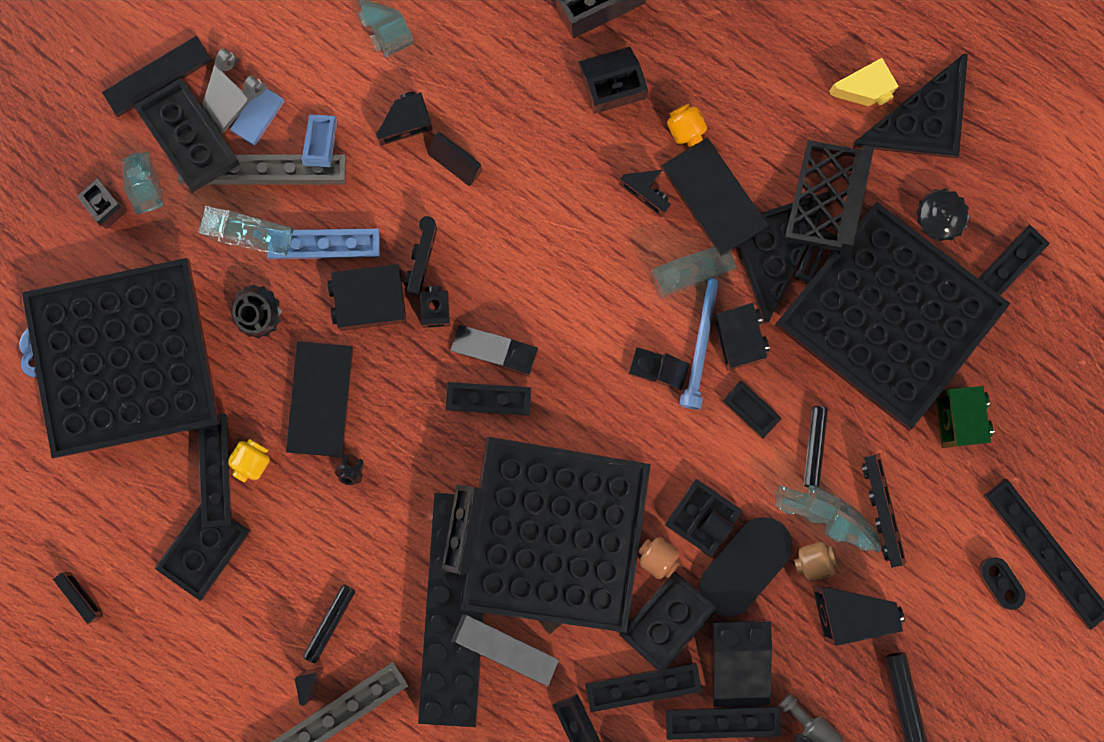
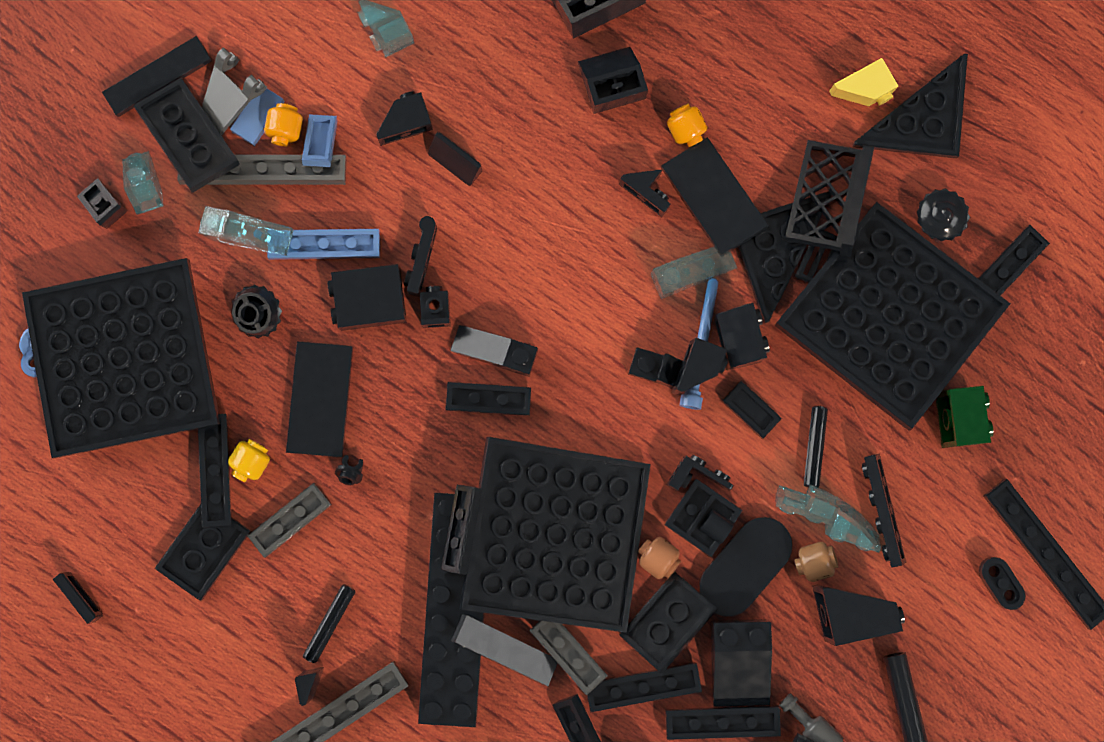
(283, 124): none -> light orange head
(289, 520): none -> dark grey tile
(569, 654): none -> dark grey tile
(682, 475): none -> black bracket
(699, 364): none -> black slope

